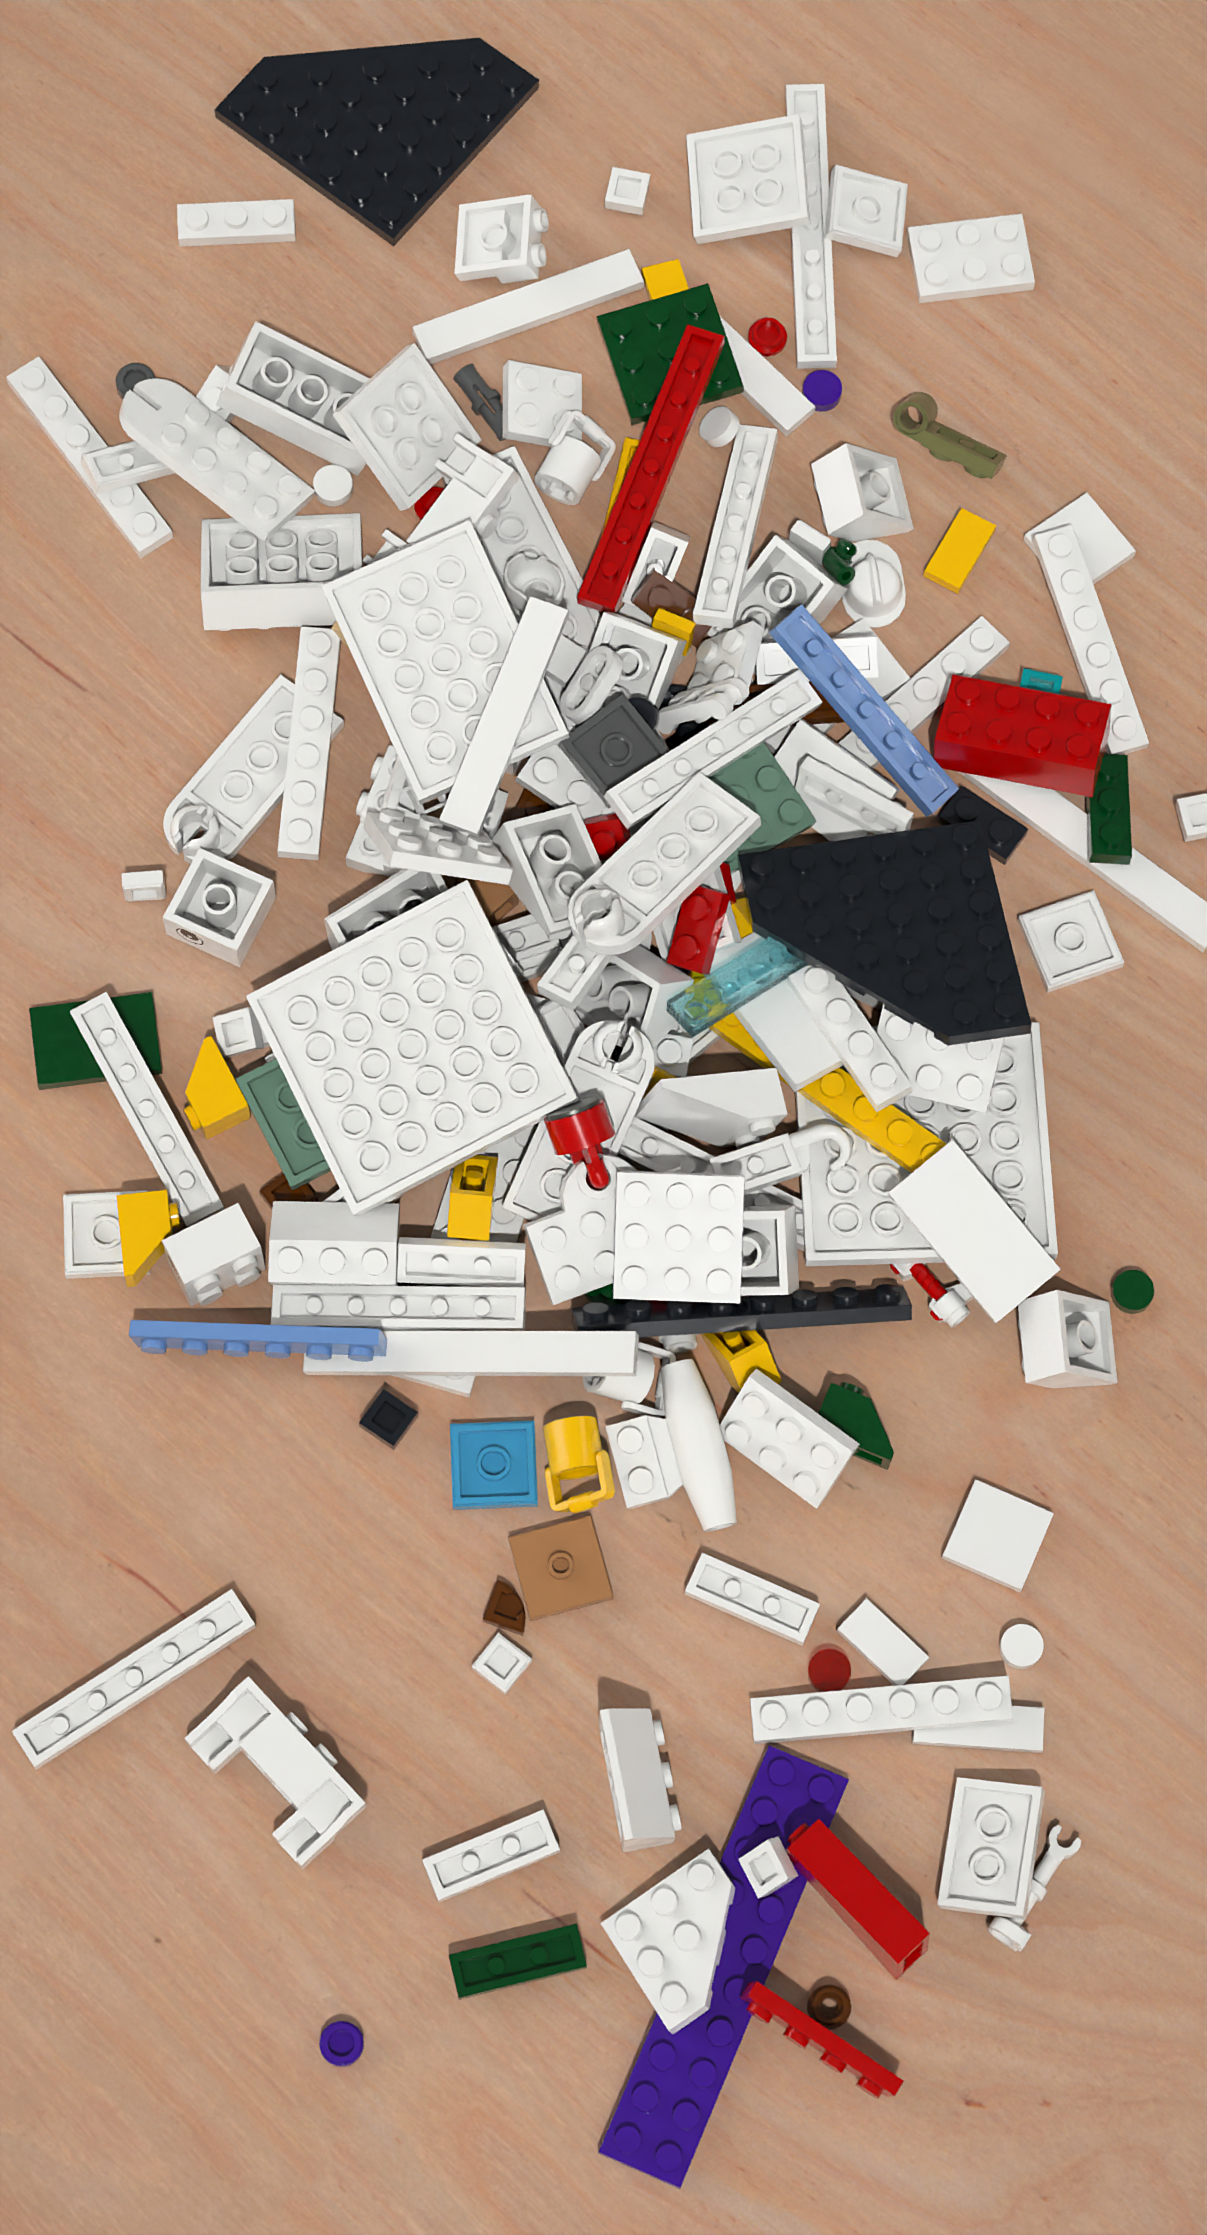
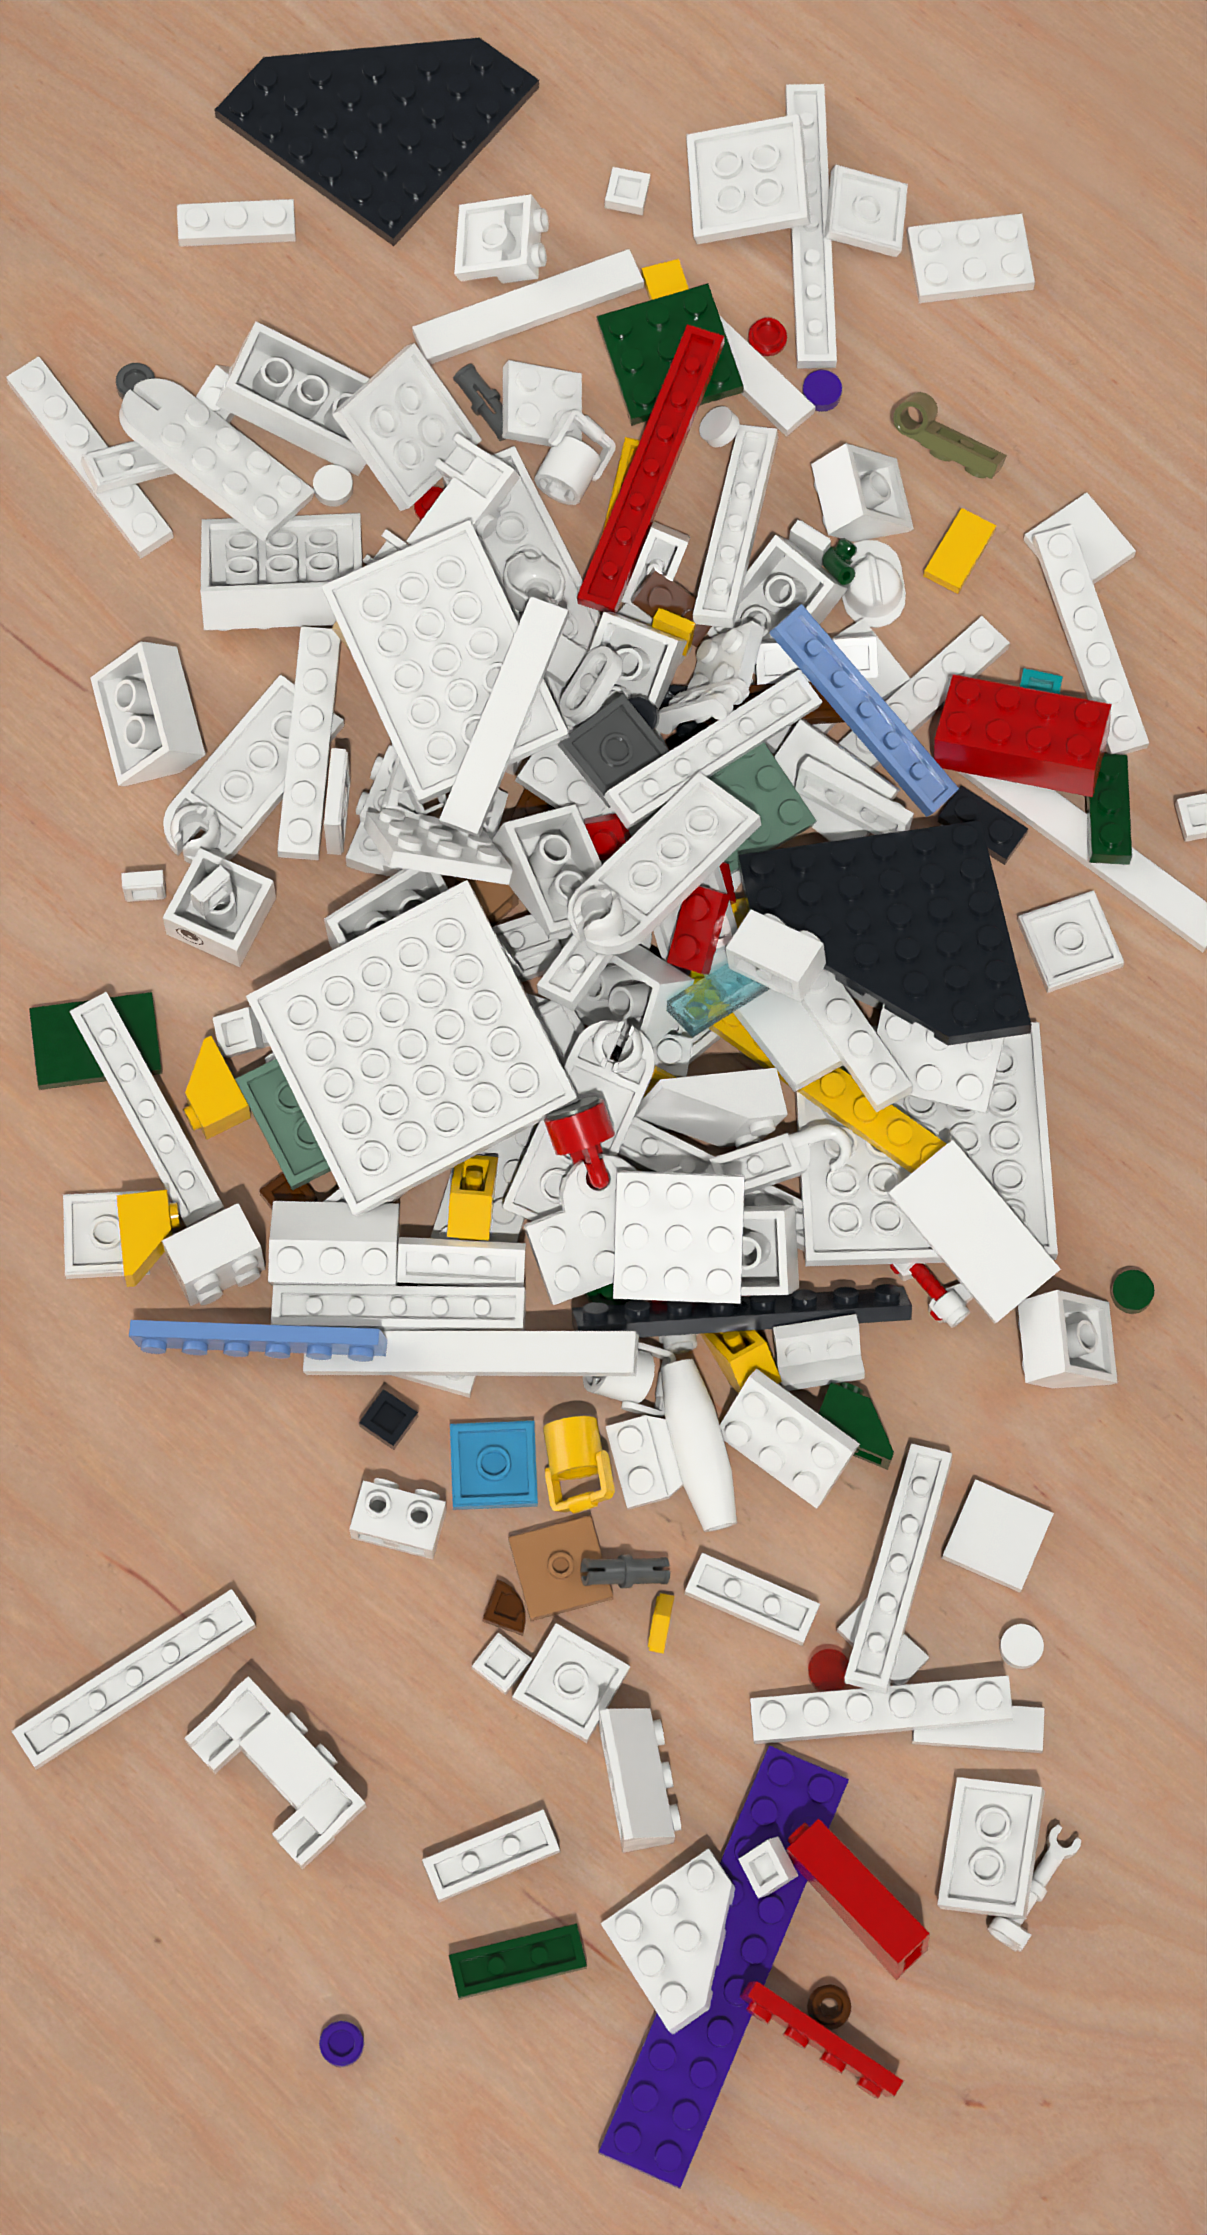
(147, 714): none -> white slope
(211, 891): none -> white tile
(337, 801): none -> white tile
(398, 1518): none -> white brick
(571, 1682): none -> white plate
(625, 1571): none -> dark grey pin
(660, 1623): none -> yellow tile
(776, 955): none -> white brick
(818, 1352): none -> white bracket
(898, 1568): none -> white plate

